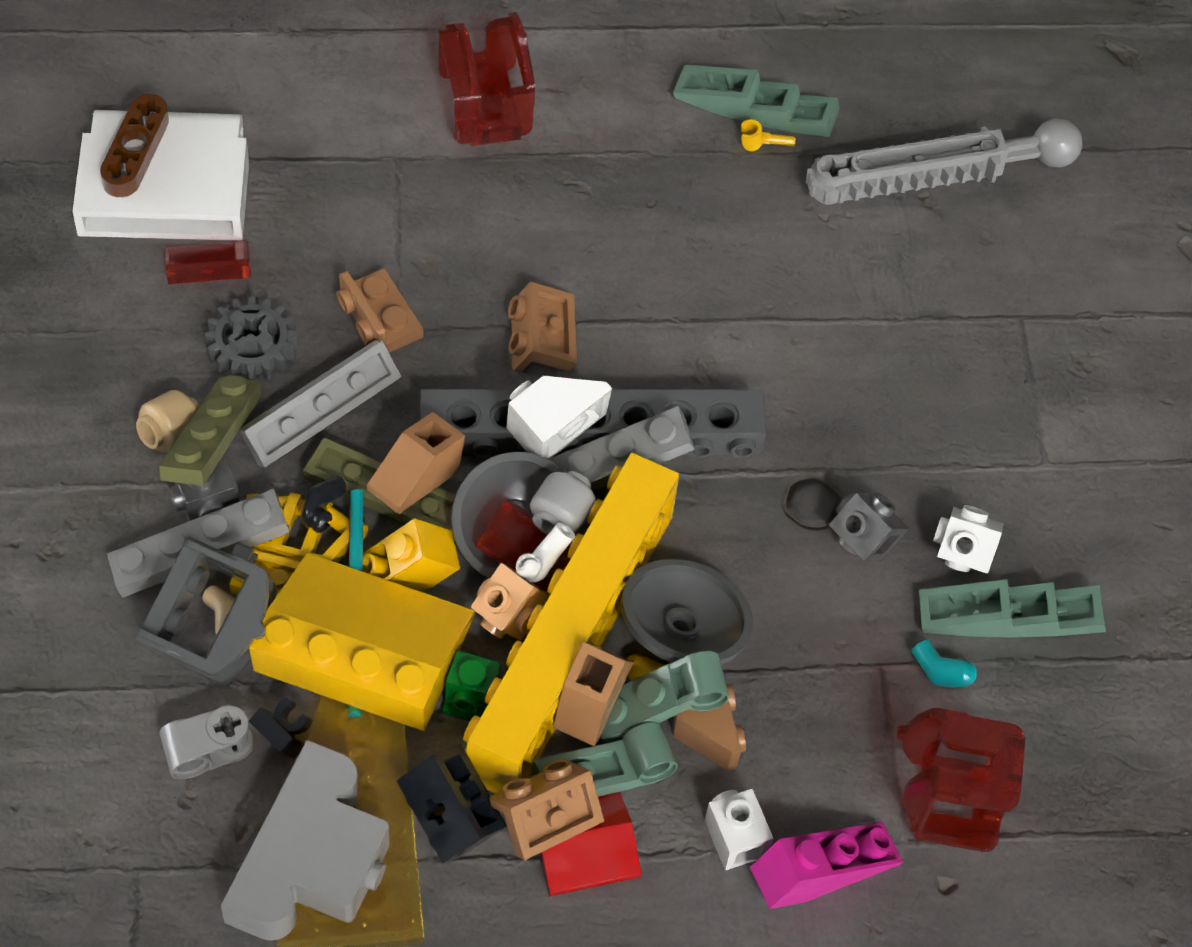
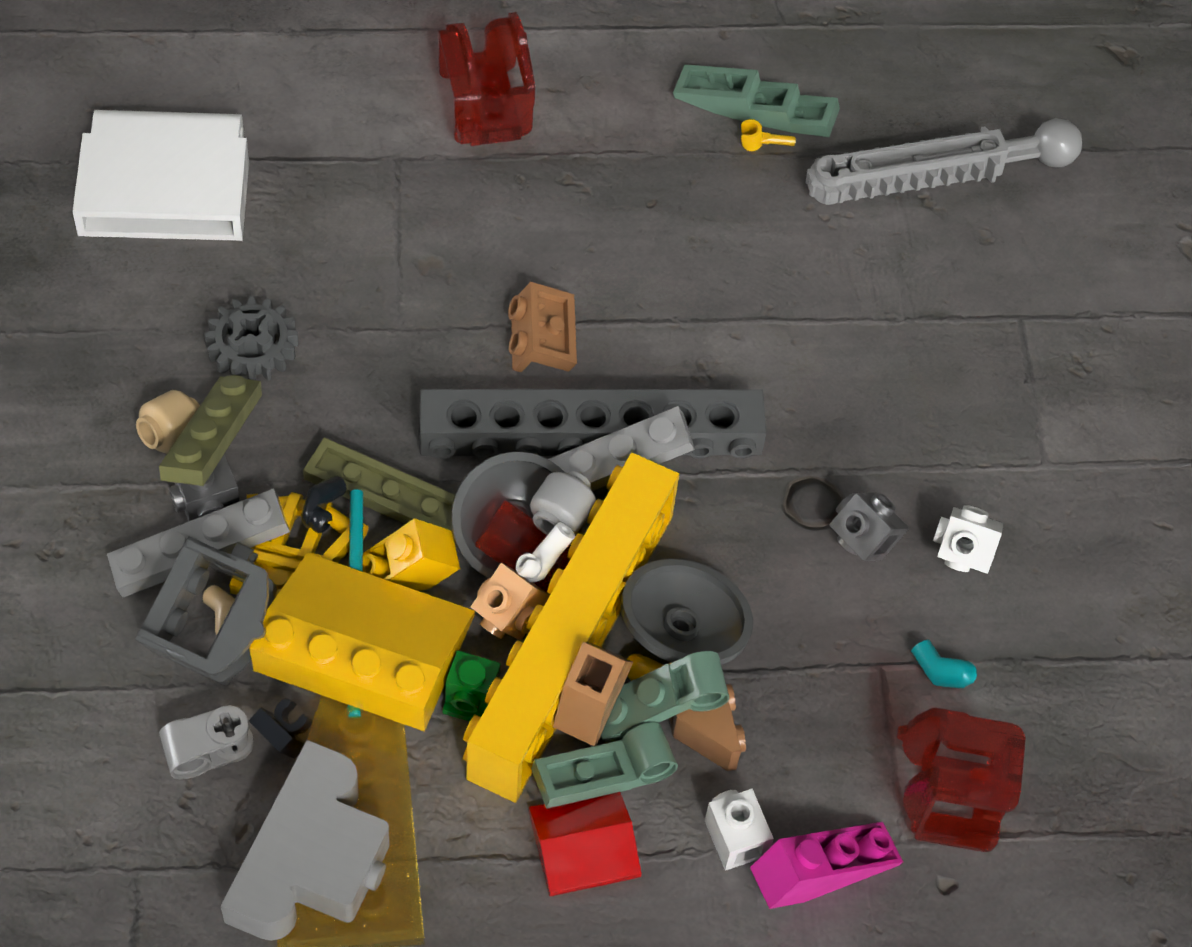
(136, 161): reddish brown beam -> none
(207, 262): clear red slope -> none
(319, 403): light grey plate -> none
(378, 310): medium nougat bracket -> none
(418, 463): medium nougat slope -> none
(451, 803): black brick -> none
(548, 807): medium nougat bracket -> none
(555, 412): white slope -> none
(1011, 612): sand green slope -> none

